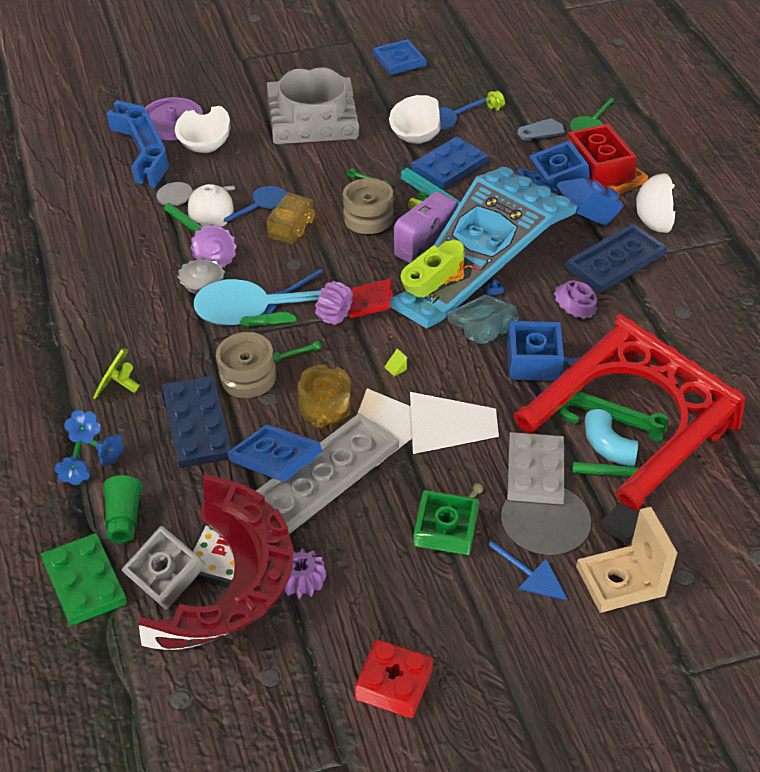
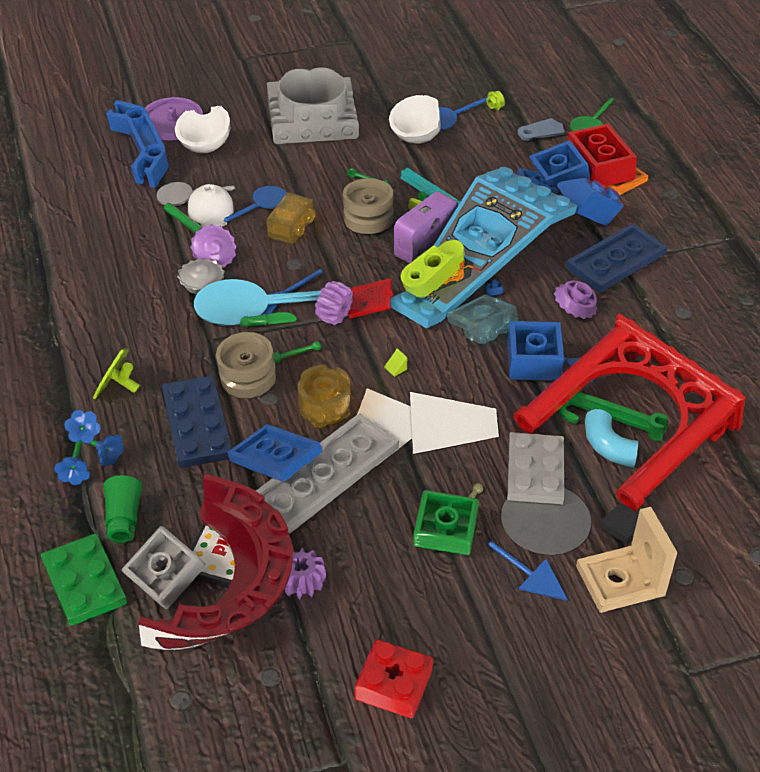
(399, 56): blue plate -> none
(449, 162): blue plate -> none
(603, 469): green piece -> none
(656, 203): white cylinder -> none

